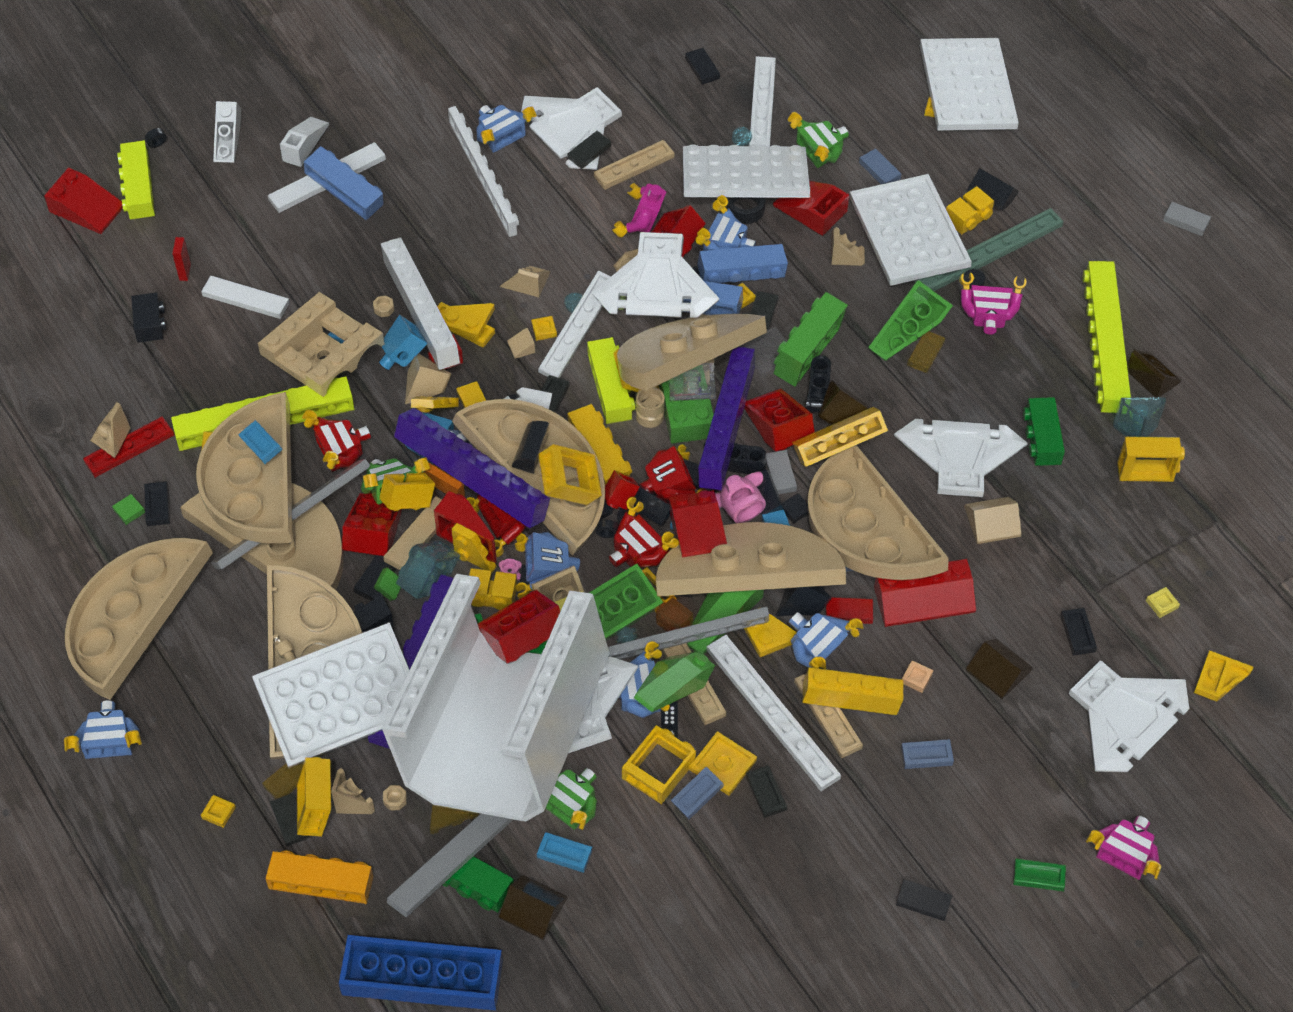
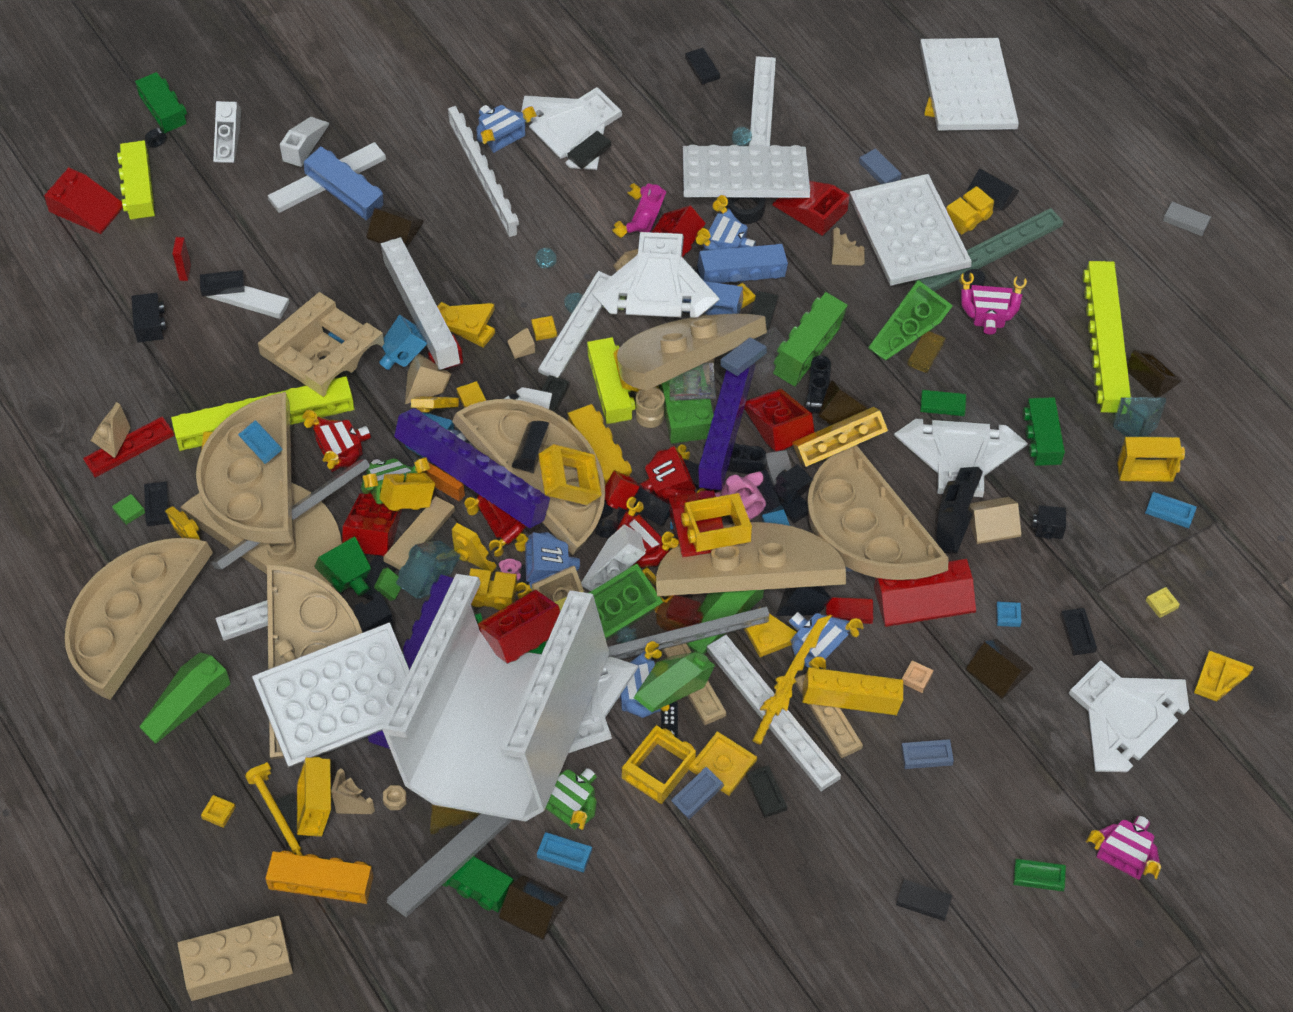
(105, 734): torso -> none
(161, 102): none -> green brick
(181, 524): none -> yellow wing
(187, 692): none -> bright green wedge
(222, 283): none -> black tile
(234, 958): none -> tan brick
(243, 620): none -> white tile
(257, 776): none -> yellow piece
(283, 781): clear yellow tile -> none
(345, 567): none -> green torso
(383, 306): tan tile -> none
(392, 224): none -> dark brown slope
(421, 972): blue brick -> none
(457, 509): red slope -> none
(528, 281): tan slope -> none
(545, 258): none -> clear light blue plate
(616, 556): none -> white slope
(633, 164): tan tile -> none
(685, 611): none -> clear red bracket
(714, 508): none -> yellow window
(743, 356): none -> sand blue tile
(784, 683): none -> yellow sword
(792, 483): none -> black brick
(821, 139): bright green torso -> none
(943, 403): none -> green tile
(954, 511): none -> black slope
(1008, 614): none -> dark azure tile
(1049, 522): none -> black brick
(1171, 510): none -> dark azure tile

